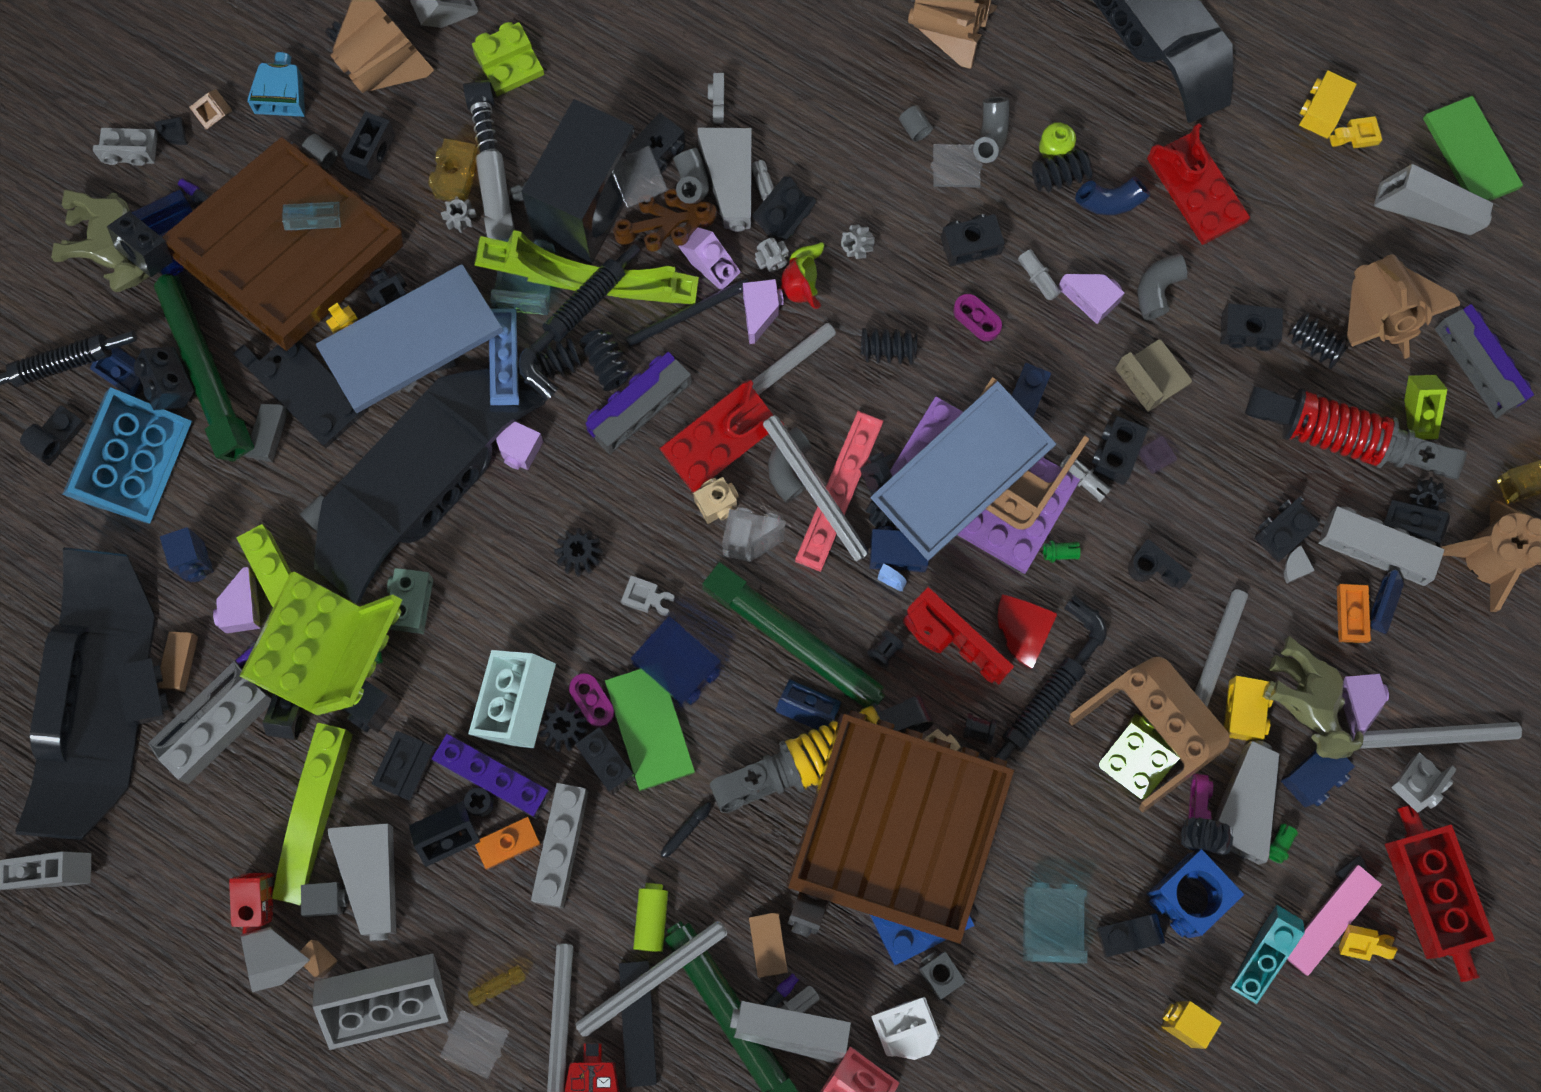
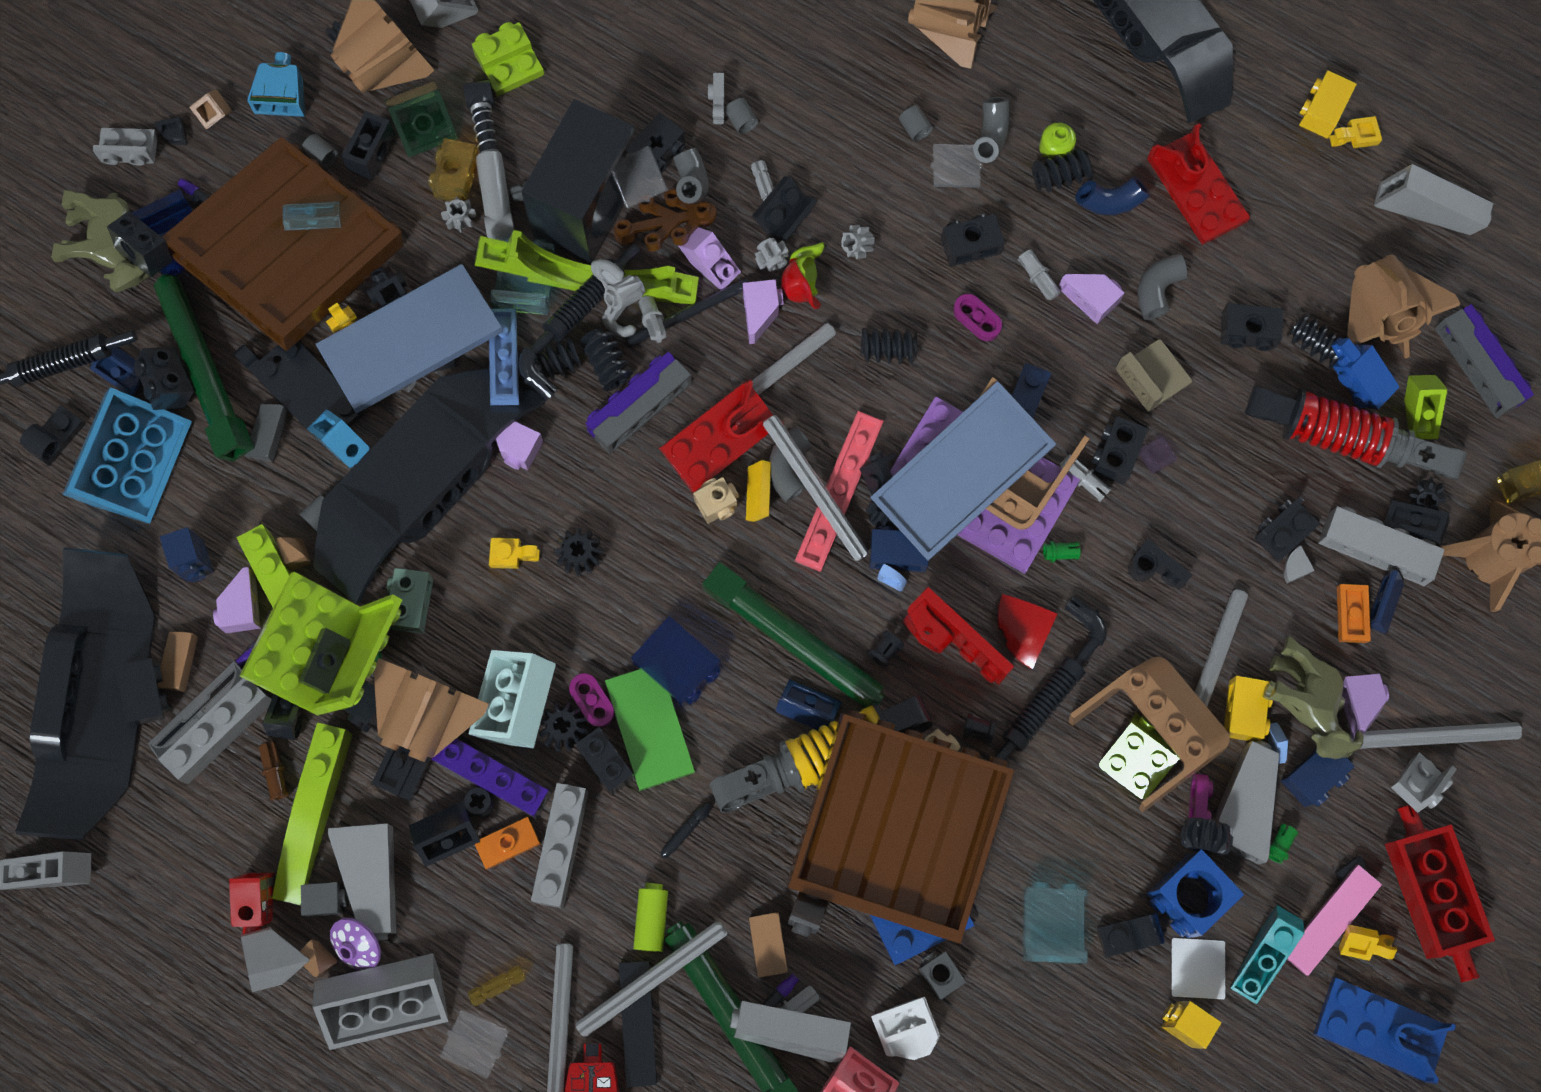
(273, 771): none -> reddish brown axle
(293, 552): none -> medium nougat slope
(324, 661): none -> black plate
(339, 438): none -> dark azure torso
(355, 944): none -> medium lavender dish
(420, 711): none -> medium nougat brick
(421, 119): none -> clear green slope
(508, 553): none -> yellow plate
(618, 294): none -> light grey piece
(642, 595): light grey plate -> none
(652, 318): none -> light grey axle
(728, 167): light grey slope -> none
(741, 115): none -> dark grey beam
(751, 534): clear slope -> none
(758, 491): none -> yellow tile
(1198, 968): none -> white sticker
(1278, 742): none -> light blue tile
(1363, 374): none -> blue hinge
(1382, 1030): none -> blue plate
(1472, 150): bright green tile -> none

